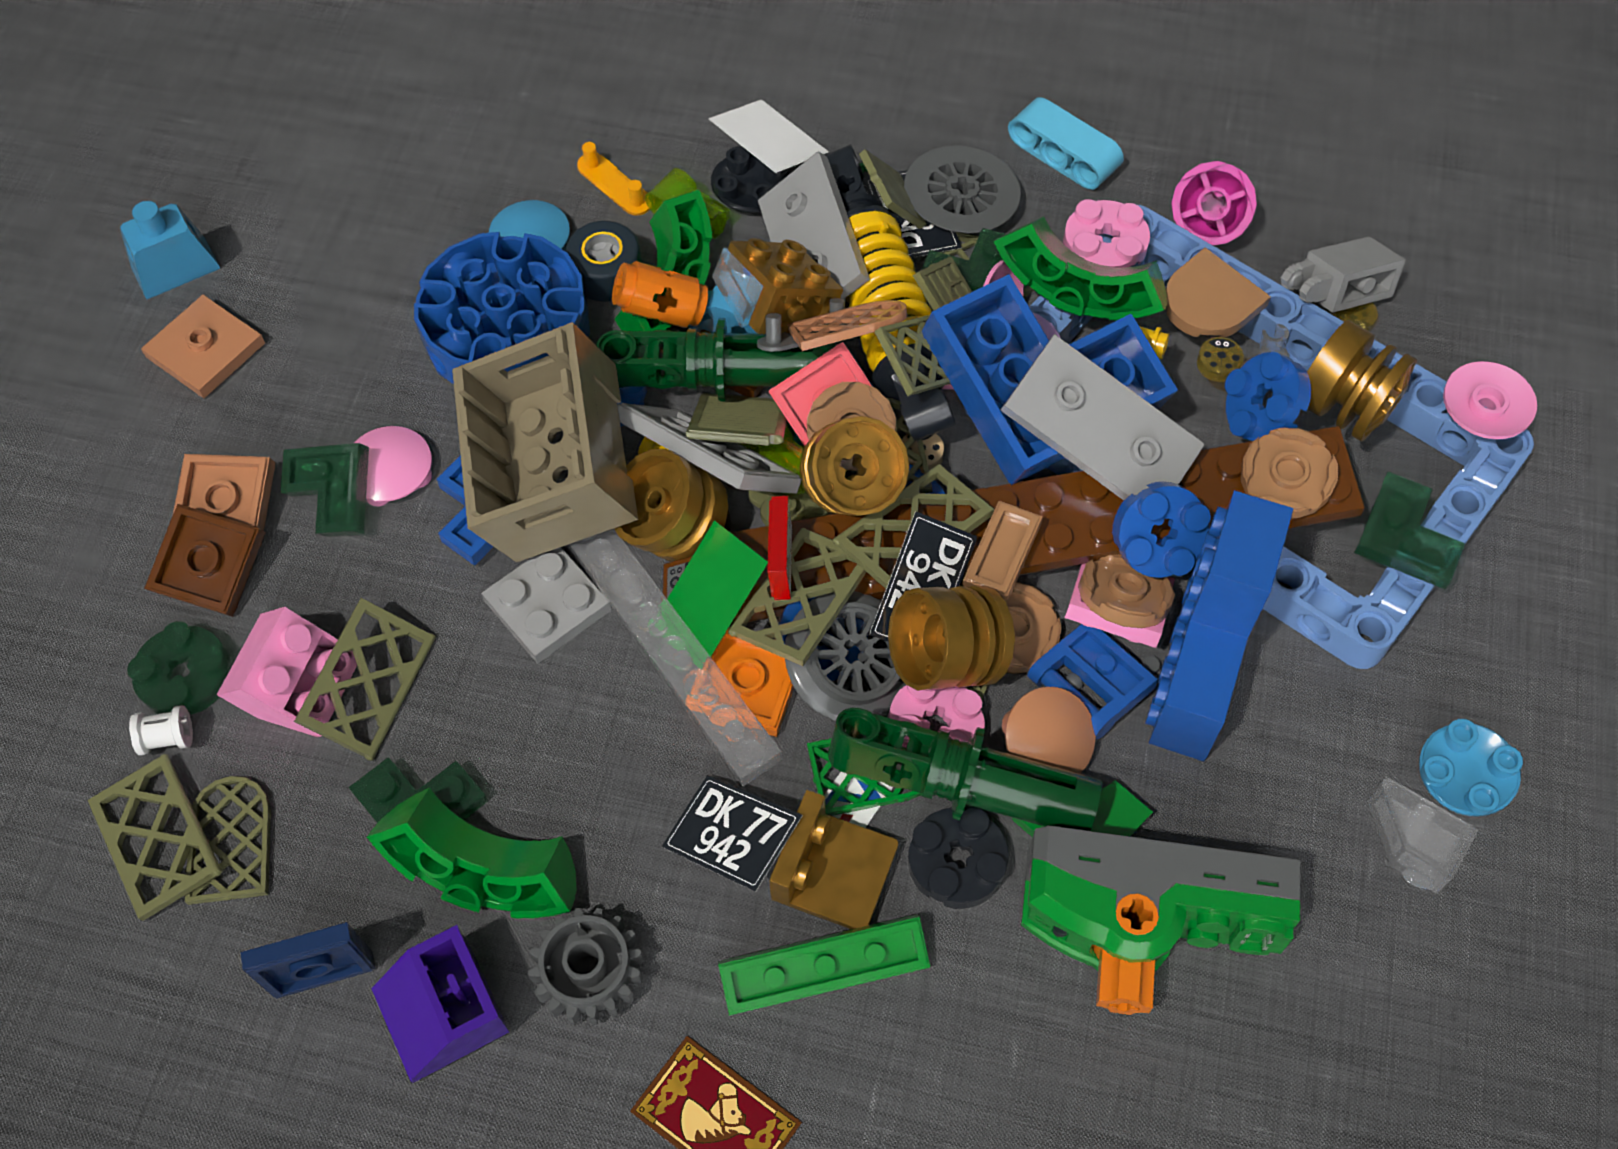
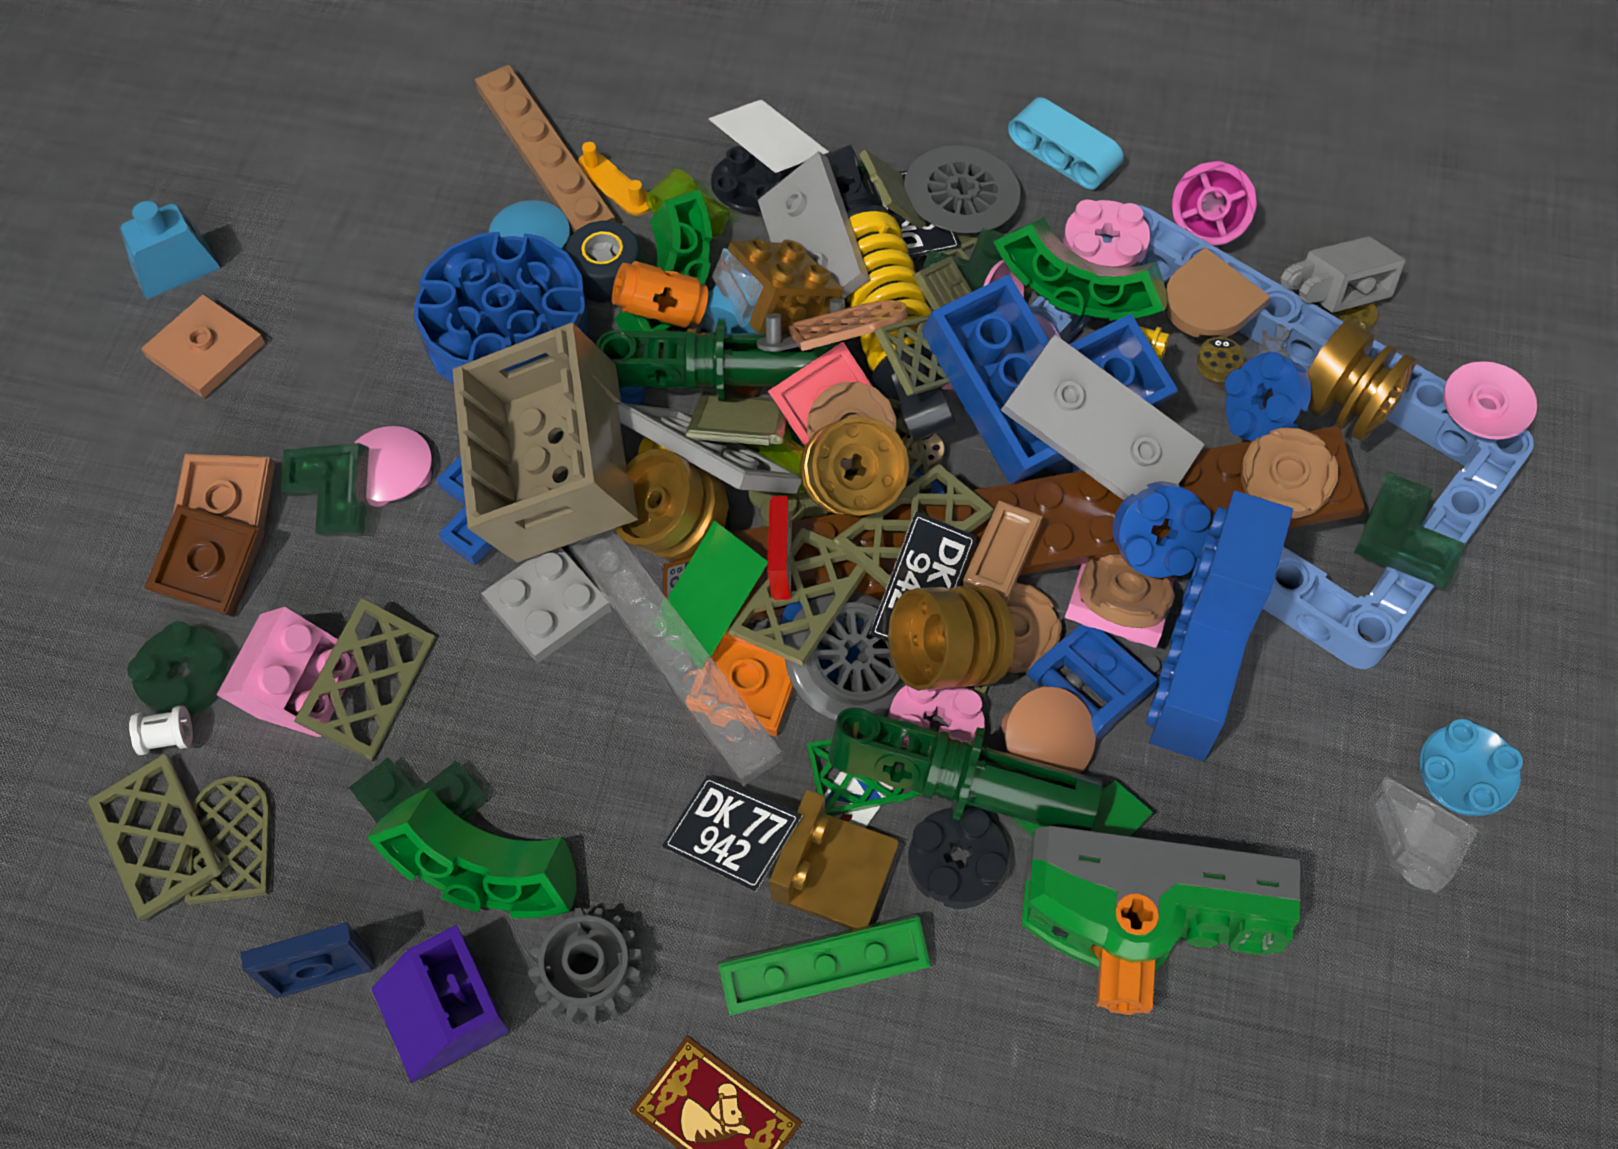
(542, 148): none -> medium nougat plate

